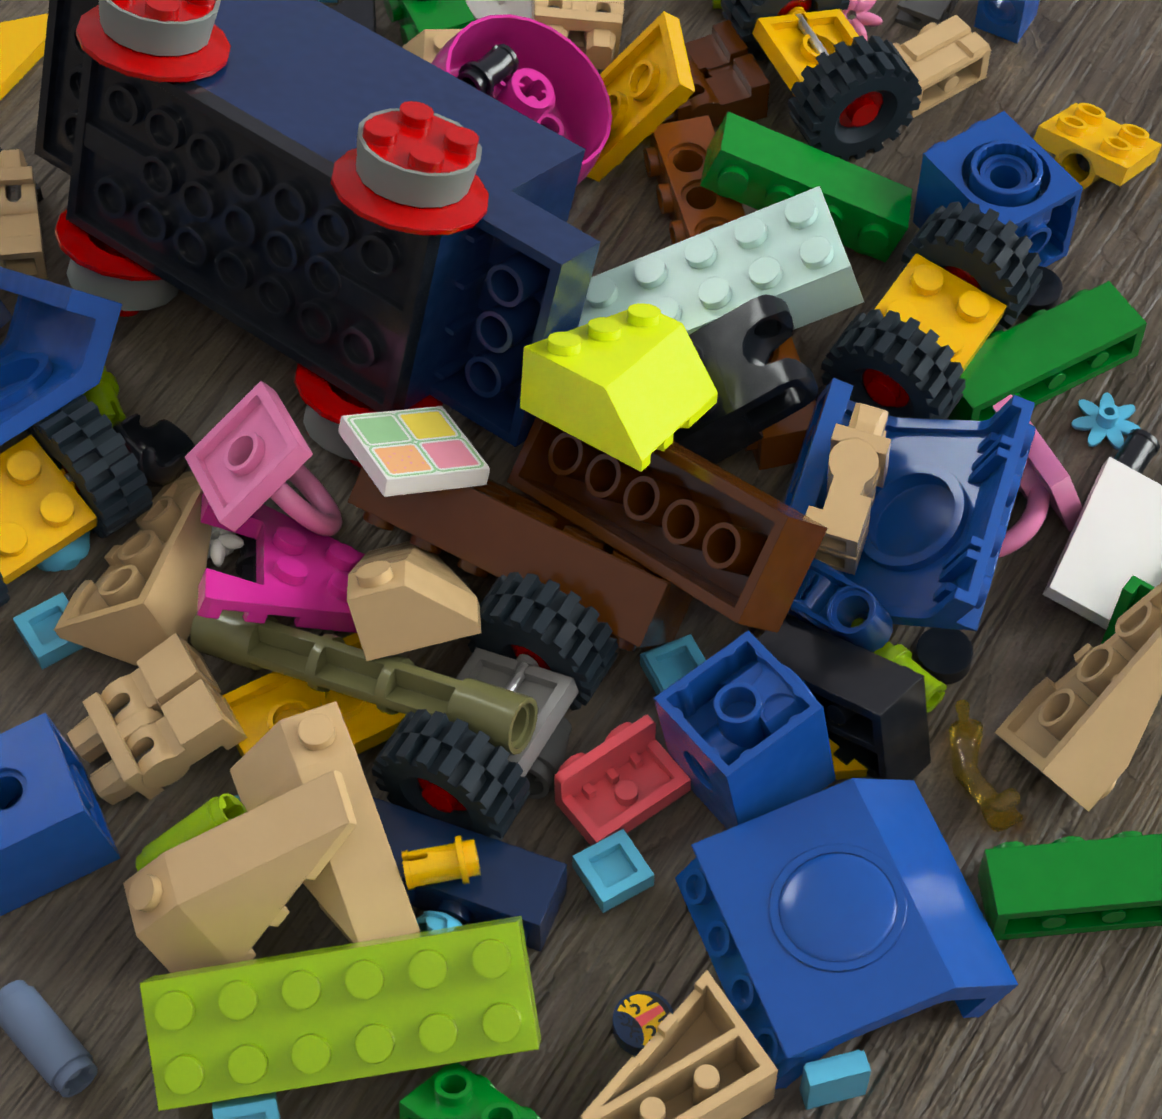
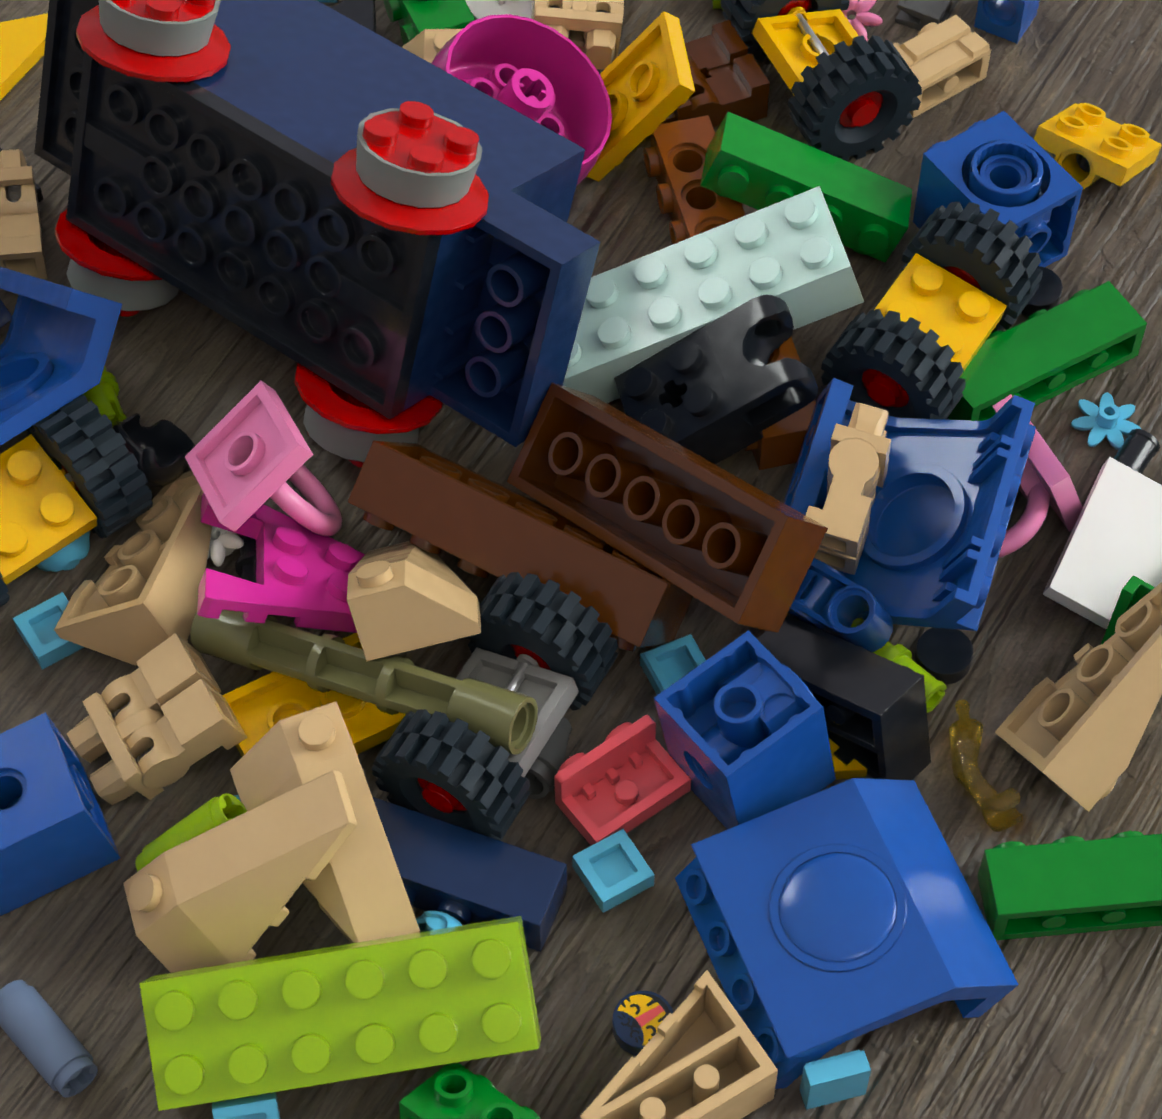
(413, 451): tile -> none
(441, 863): yellow pin -> none
(490, 68): black pin -> none
(619, 383): neon yellow wedge -> none

